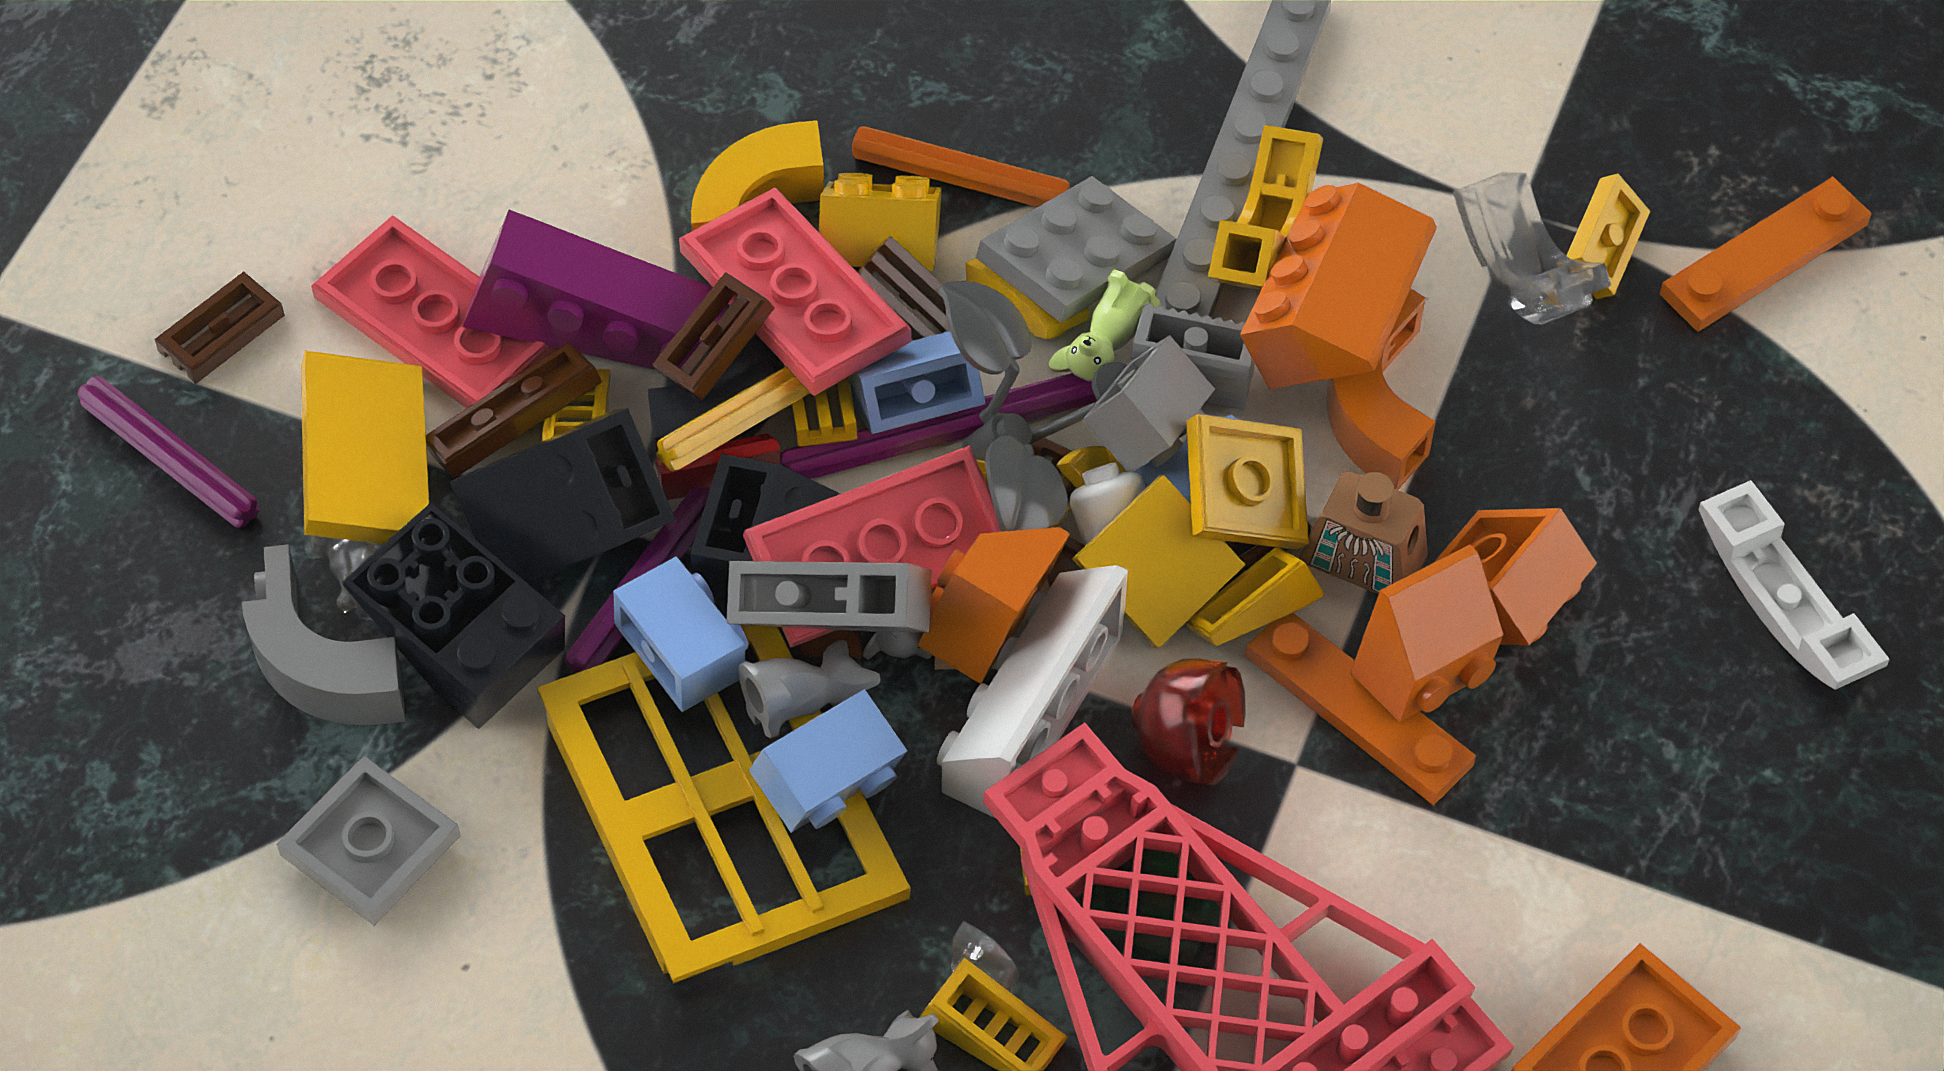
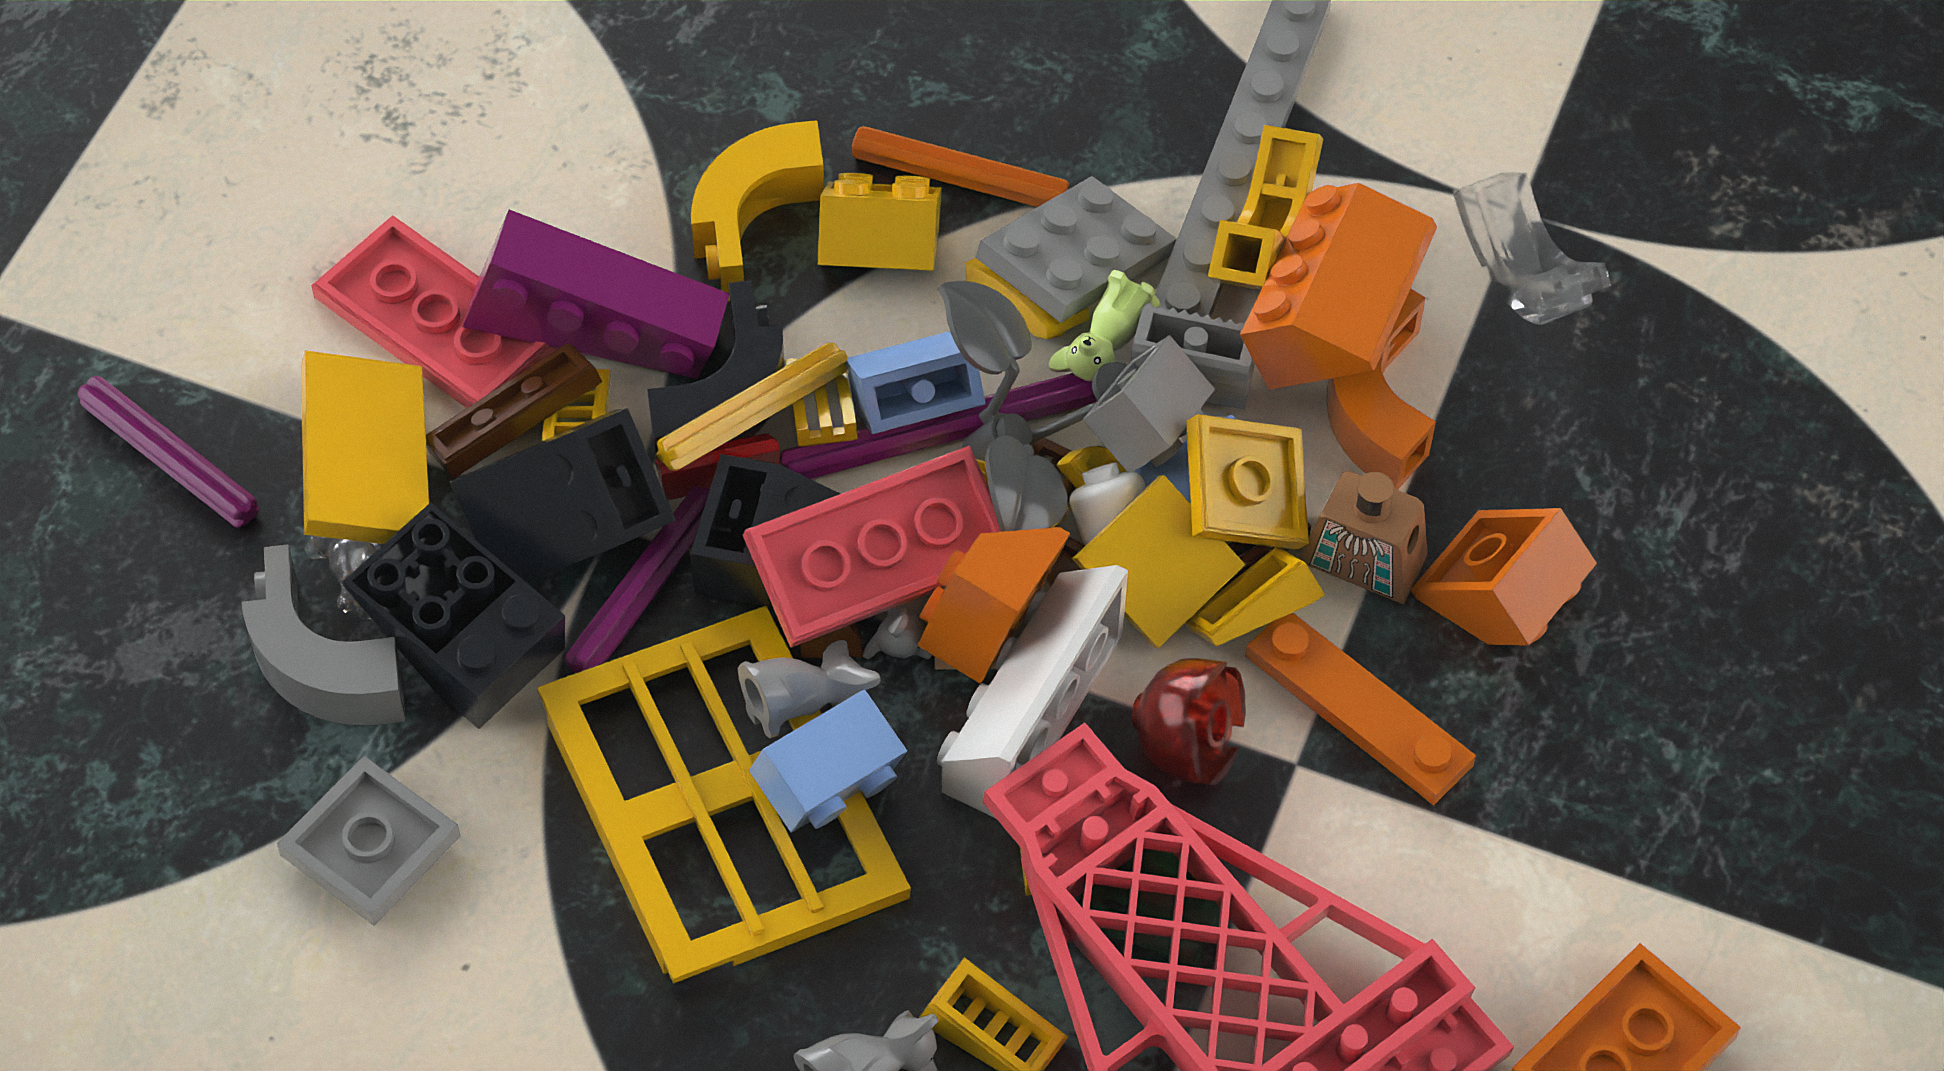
(226, 331): reddish brown tile -> none
(680, 632): light blue brick -> none
(720, 339): reddish brown tile -> none
(824, 311): coral tile -> none
(830, 595): light grey slope -> none
(912, 282): tile -> none
(984, 954): clear tile -> none
(1430, 636): orange slope -> none
(1610, 230): yellow plate -> none
(1765, 254): orange plate -> none
(1783, 592): white slope -> none

